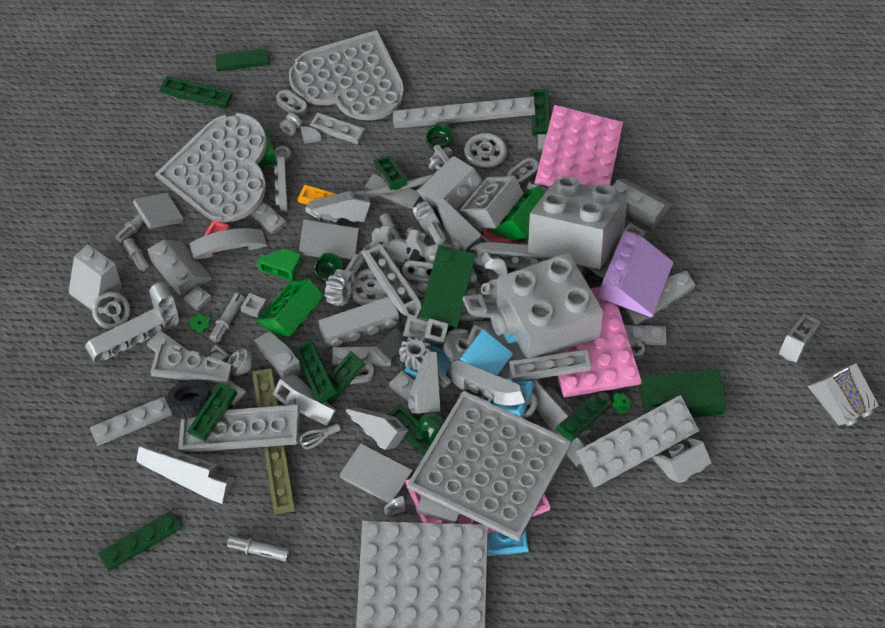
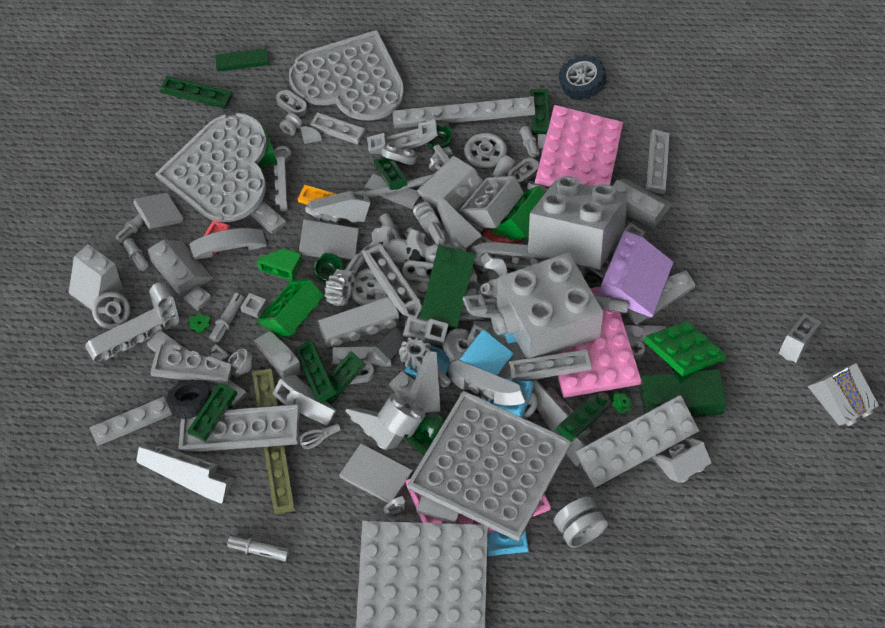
(139, 541): dark green plate -> none
(402, 414): none -> light grey brick
(405, 156): none -> light grey plate
(410, 139): none -> light grey slope
(503, 166): none -> light grey cone
(529, 141): none -> light grey axle
(580, 522): none -> light grey wheel
(585, 85): none -> black wheel
(612, 304): none -> light grey axle
(657, 161): none -> light grey plate
(685, 348): none -> green plate

